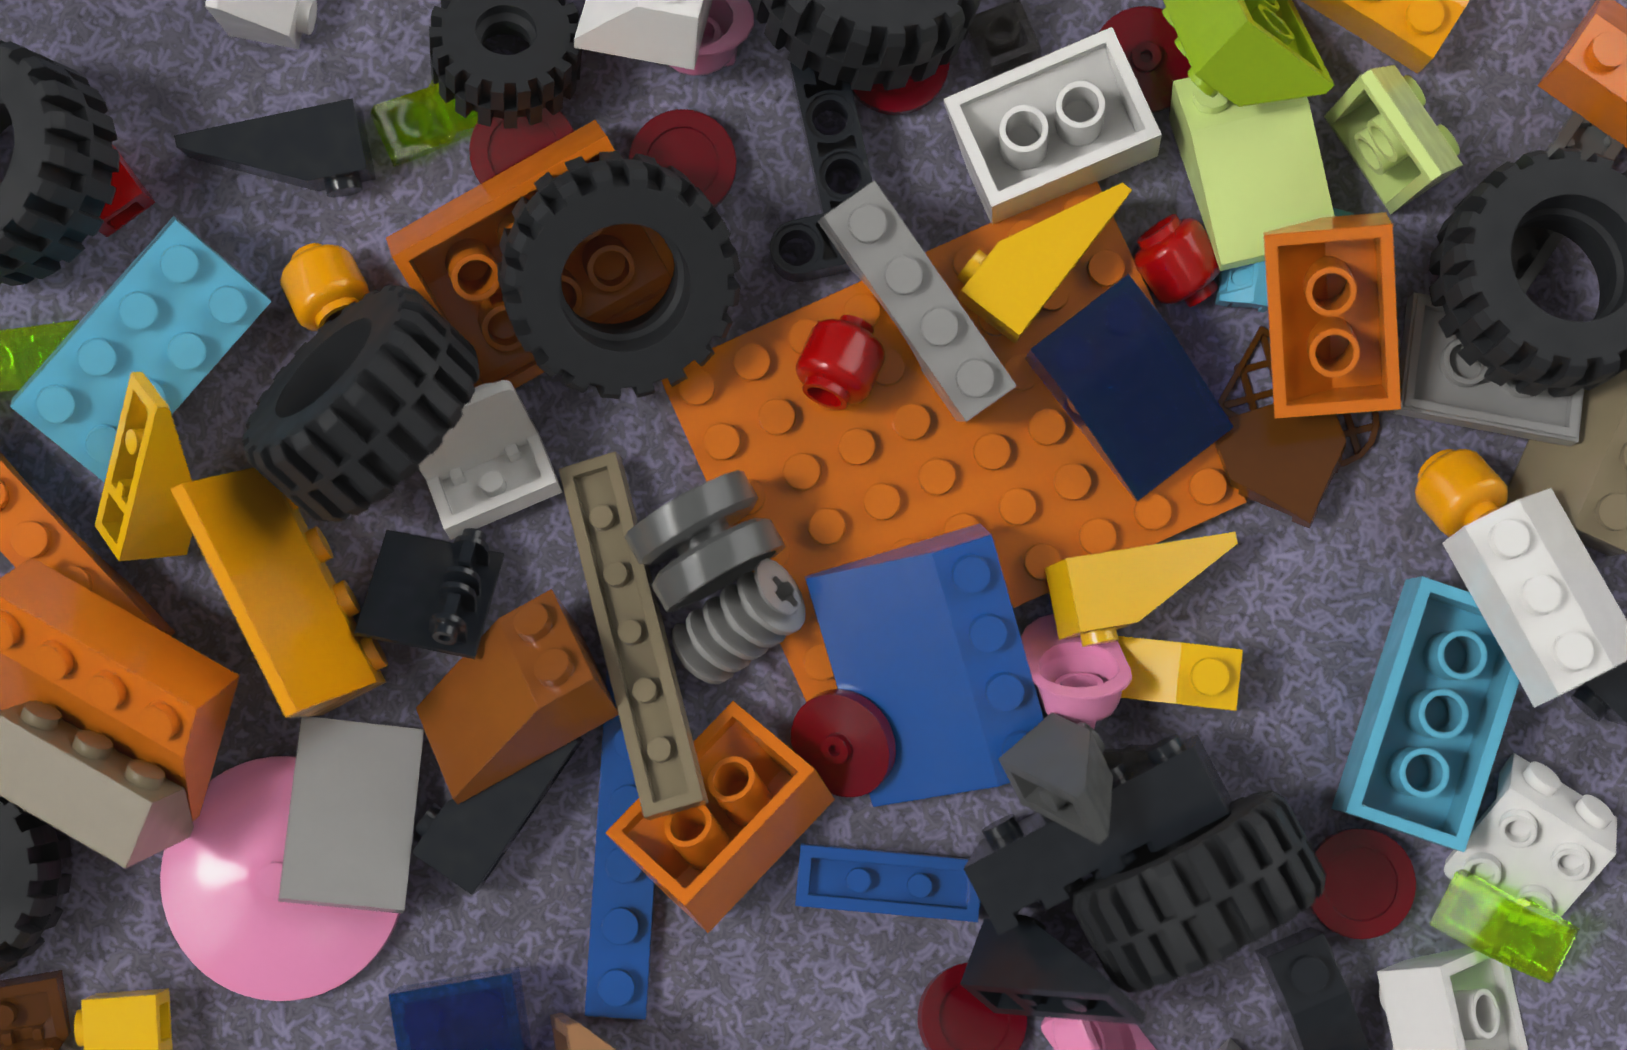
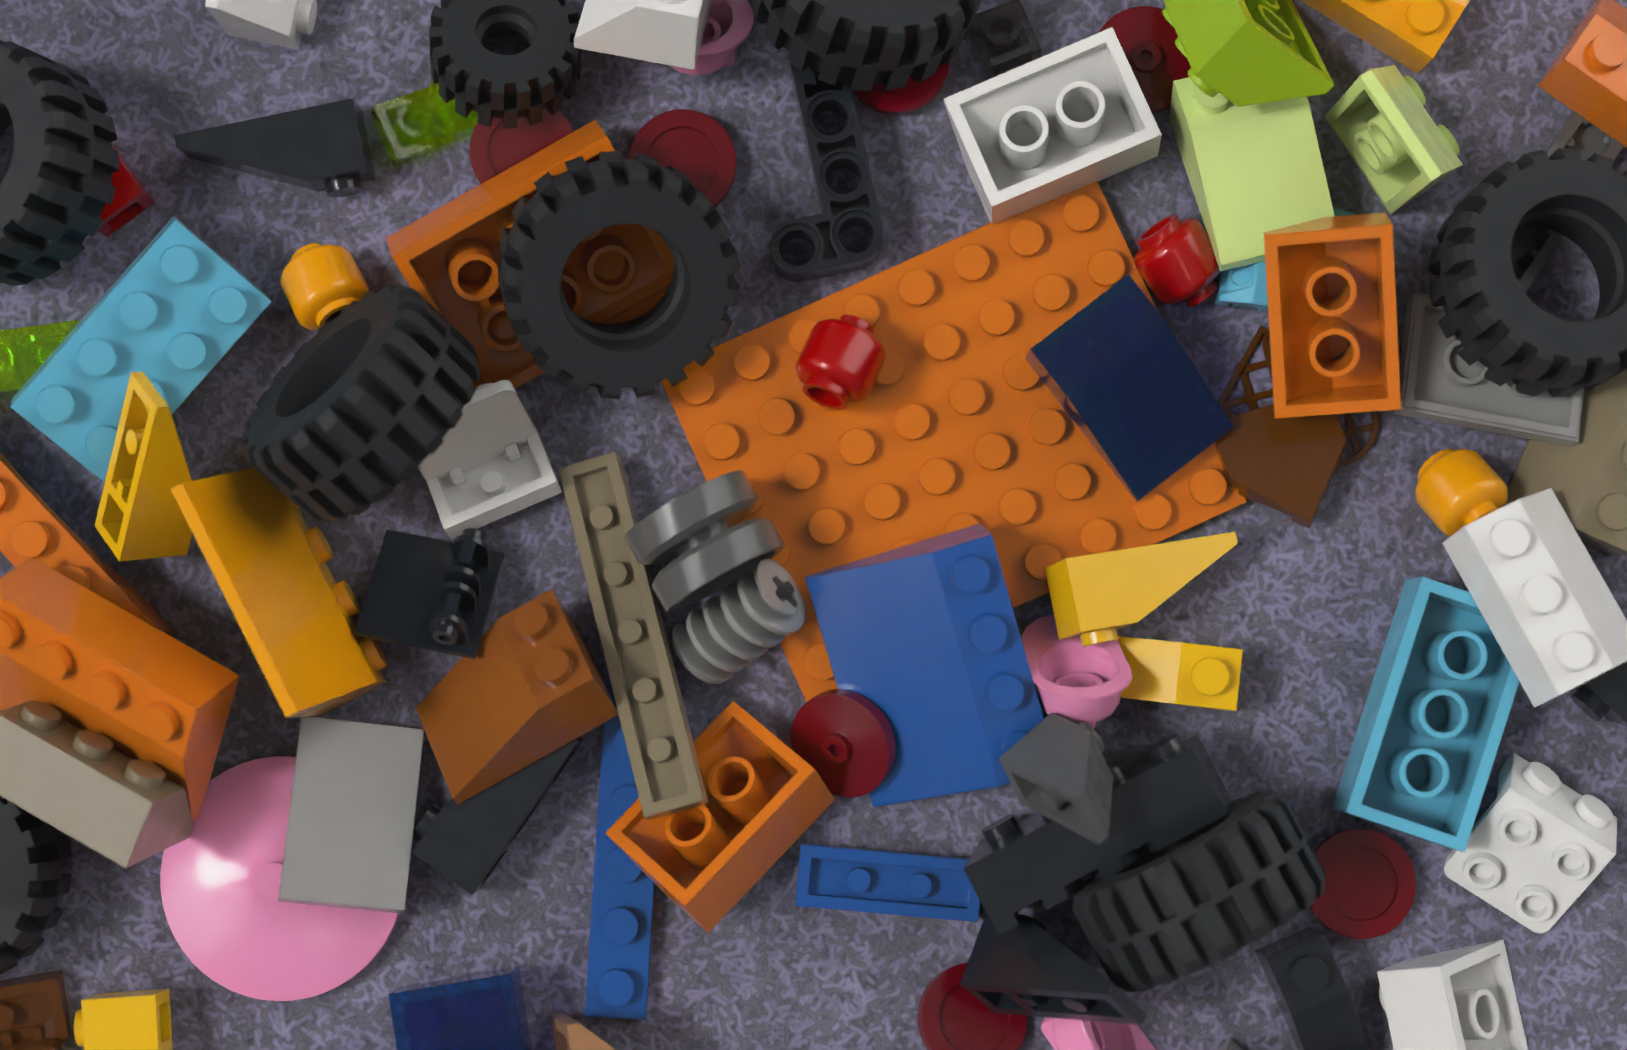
(918, 301): light grey arch -> none
(1029, 266): yellow slope -> none
(1504, 927): clear neon green slope -> none

